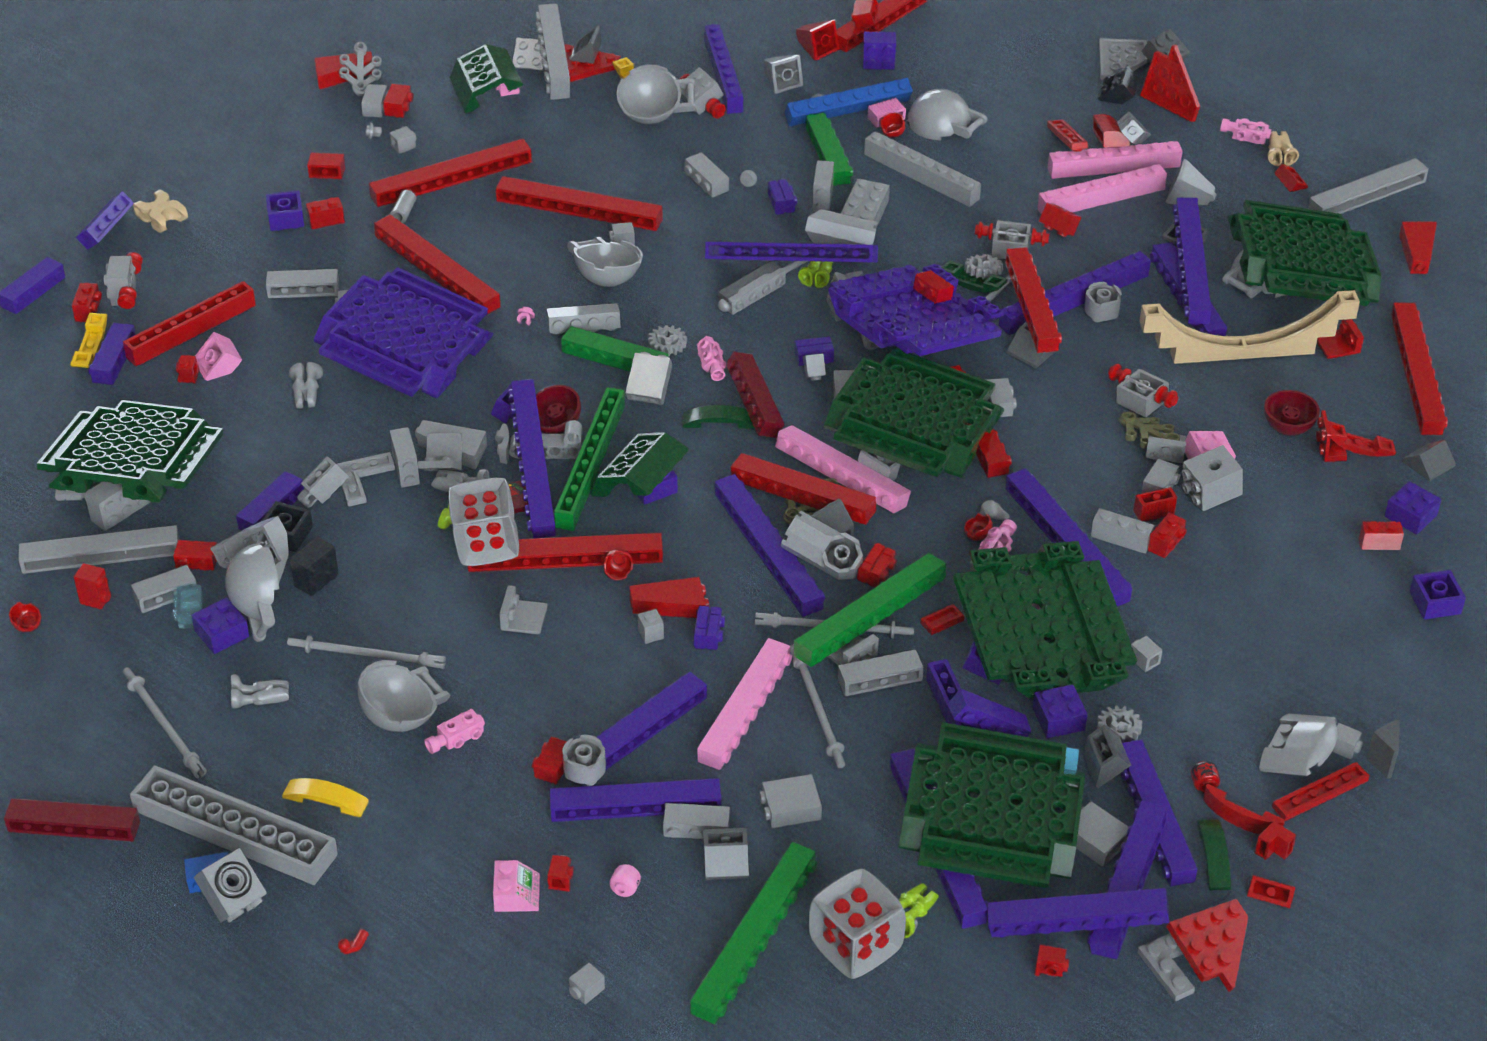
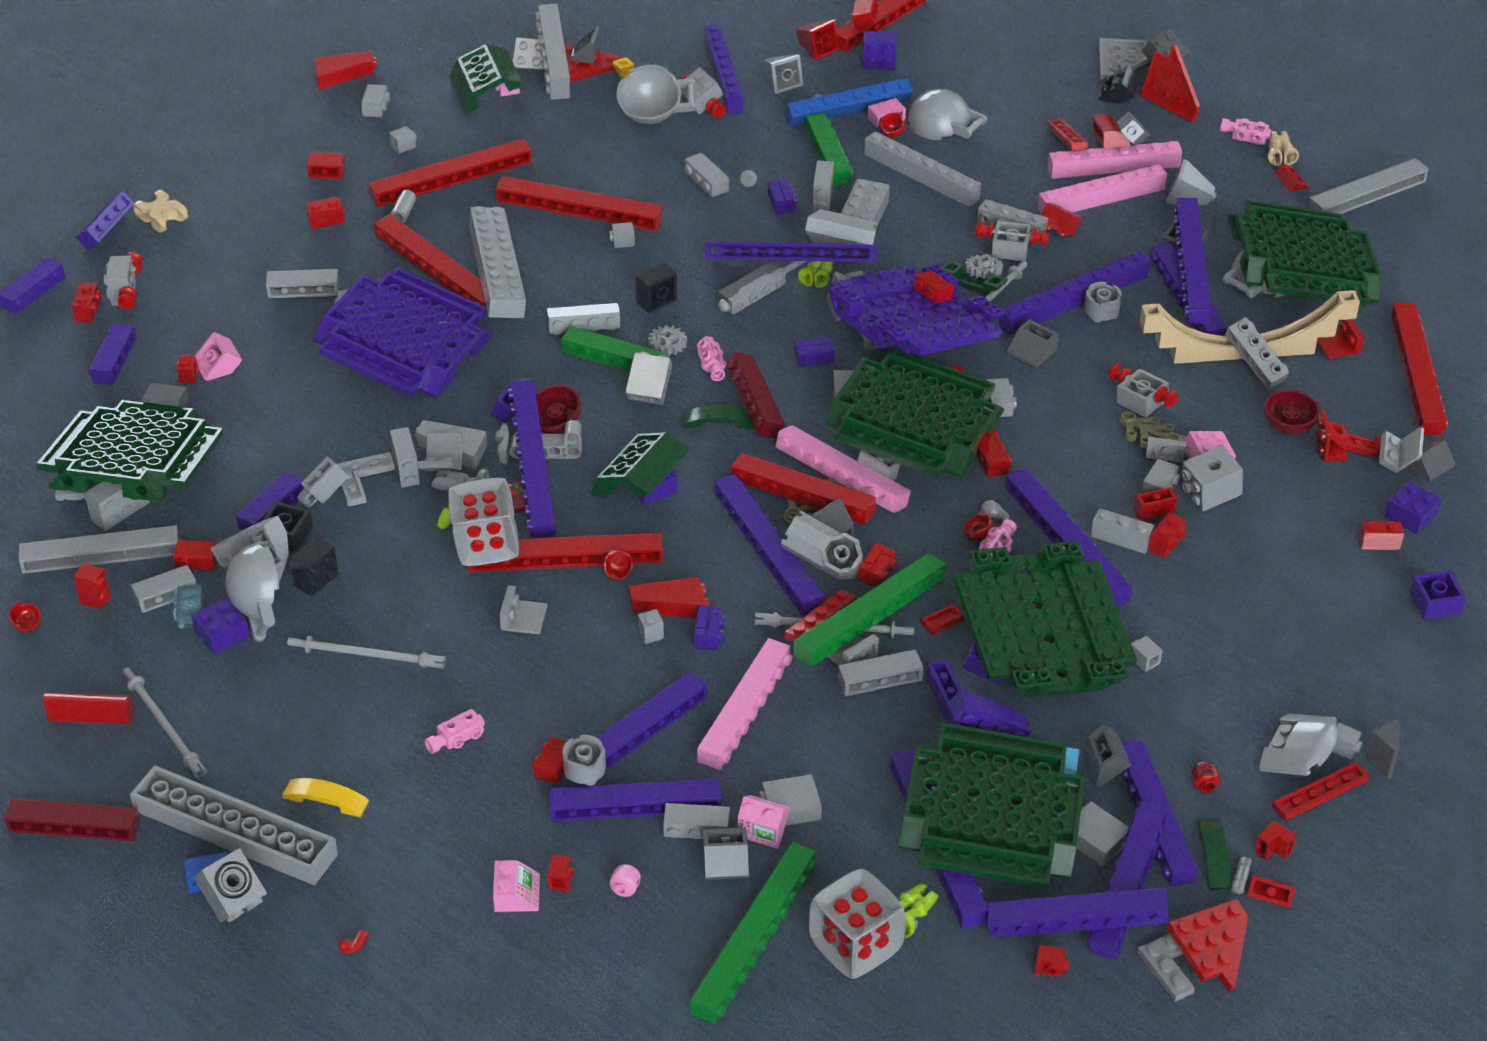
(88, 708): none -> red brick
(91, 341): yellow slope -> none
(166, 395): none -> dark grey slope
(189, 323): red brick -> none
(259, 693): light grey piece -> none
(284, 210): dark purple brick -> none
(305, 390): light grey piece -> none
(360, 71): light grey plant -> none
(373, 131): light grey plate -> none
(398, 100): red brick -> none
(398, 697): light grey windscreen -> none
(496, 262): none -> light grey brick
(525, 312): bright pink plate -> none
(586, 983): light grey brick -> none
(589, 459): green brick -> none
(606, 262): light grey windscreen -> none
(656, 287): none -> black brick
(763, 820): none -> bright pink slope
(814, 366): light grey brick -> none
(821, 613): none -> red plate
(834, 748): light grey bar -> none
(991, 211): none -> light grey brick
(1033, 300): red brick -> none
(1059, 711): dark purple brick -> none
(1122, 722): light grey gear -> none
(1236, 814): red slope -> none
(1241, 875): none -> light grey axle
(1257, 353): none -> light grey brick
(1399, 453): none -> light grey bracket
(1417, 243): red slope -> none

